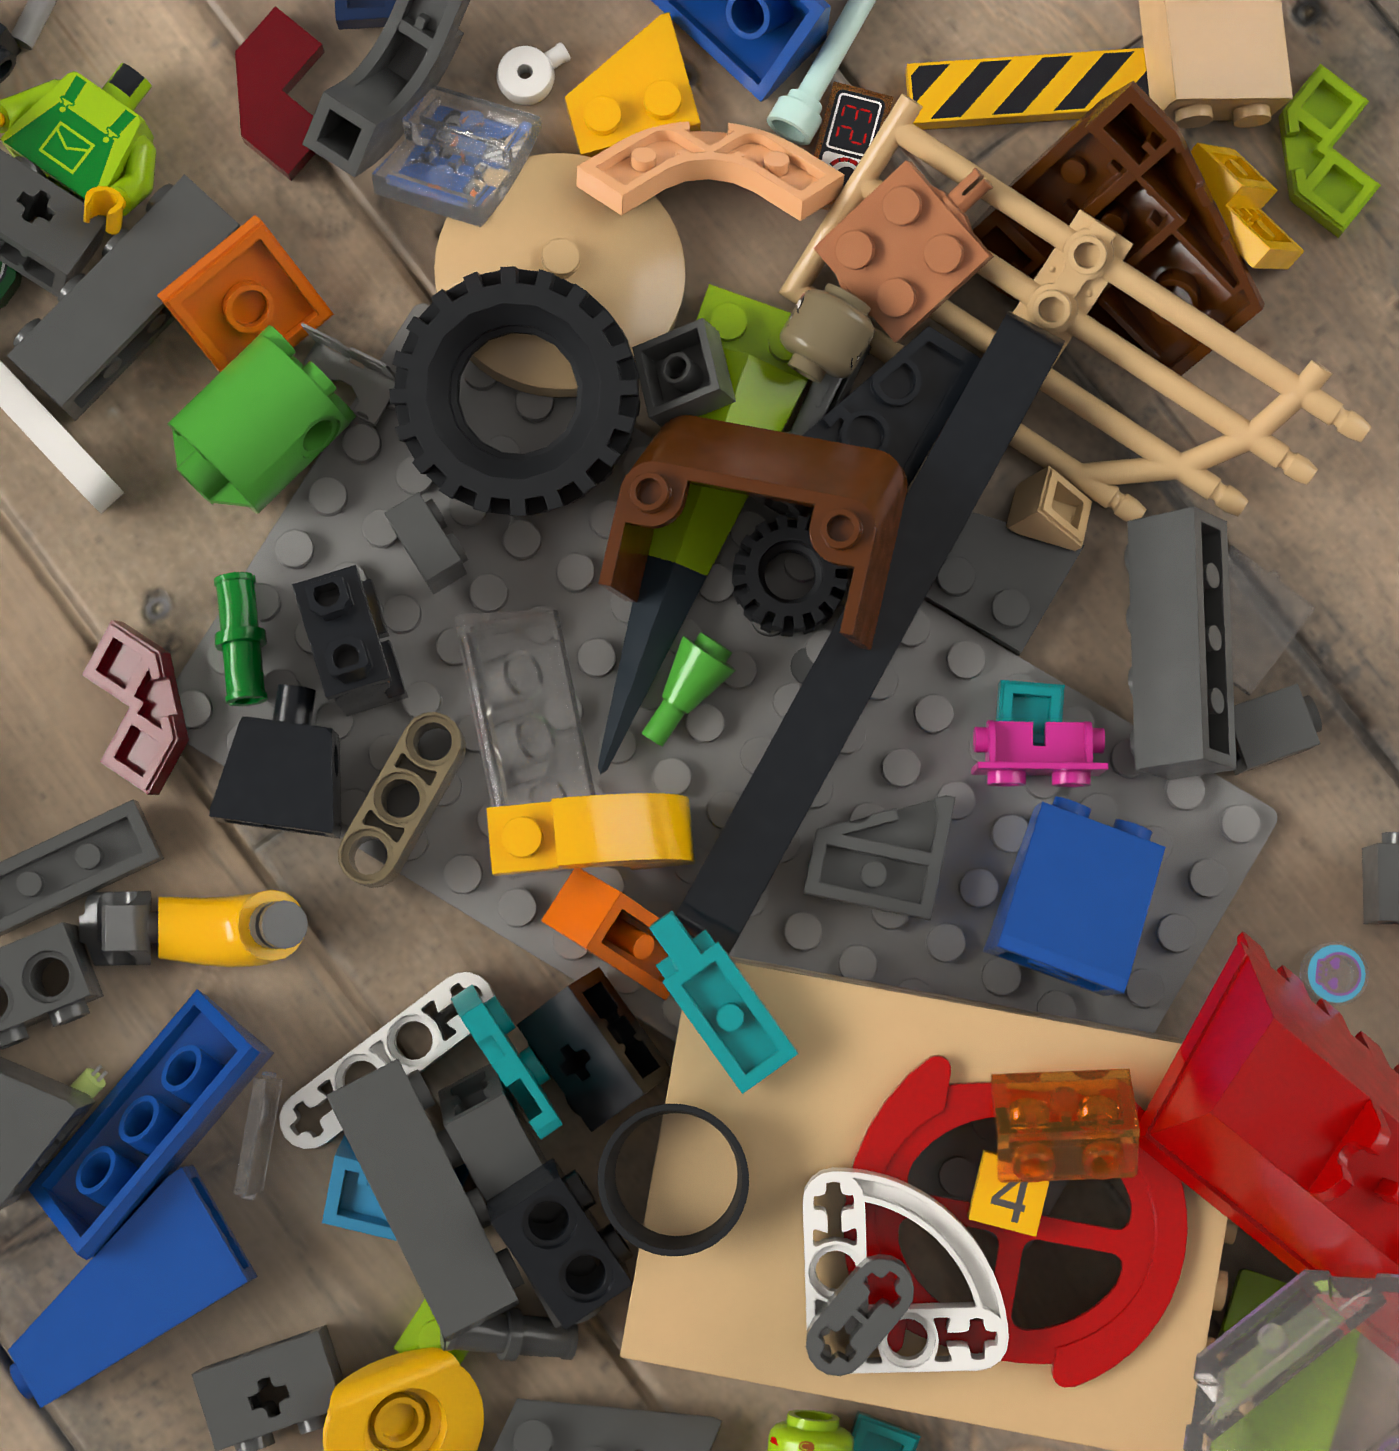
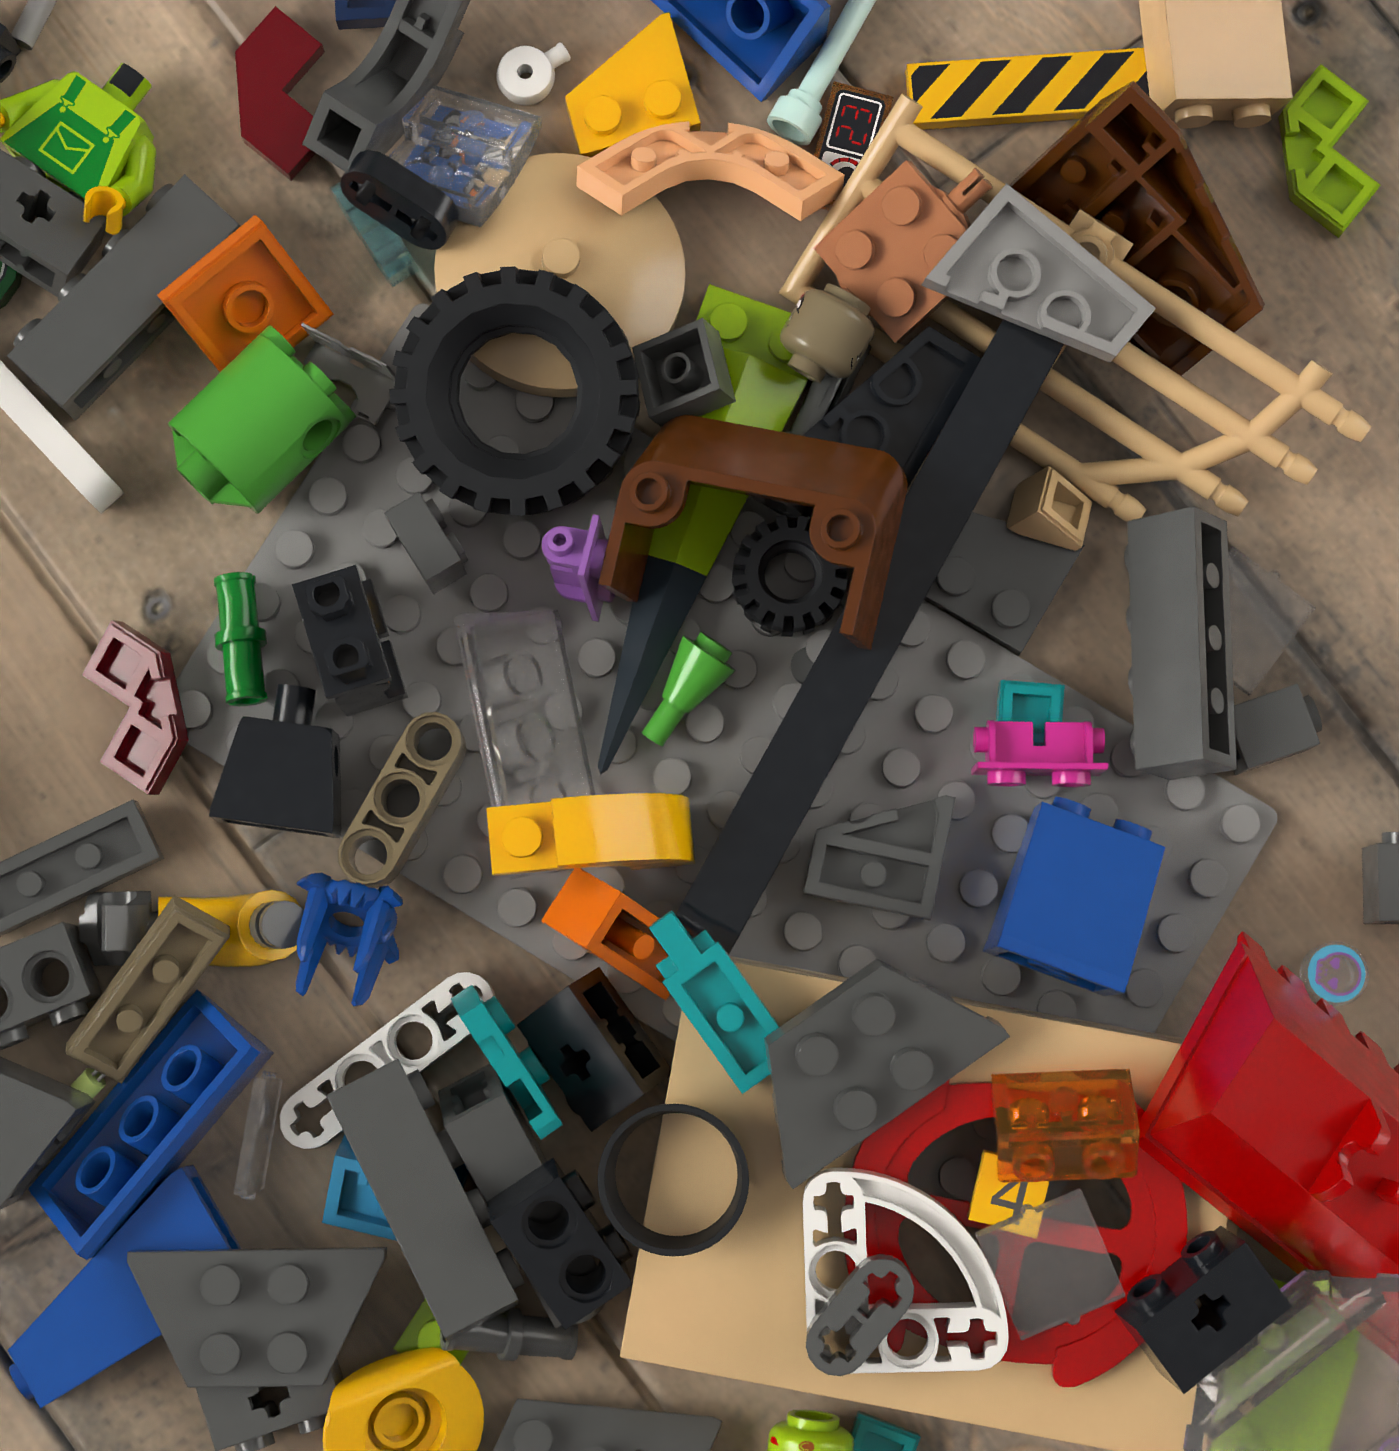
(147, 989): none -> dark tan tile
(256, 1311): none -> dark grey wing
(371, 942): none -> blue piece
(381, 243): none -> clear light blue beam
(399, 199): none -> black beam
(577, 563): none -> medium lavender hinge
(864, 1061): none -> dark grey wing
(1040, 279): none -> light grey wing
(1050, 1264): none -> clear piece
(1235, 1299): none -> black brick
(1240, 196): yellow slope -> none

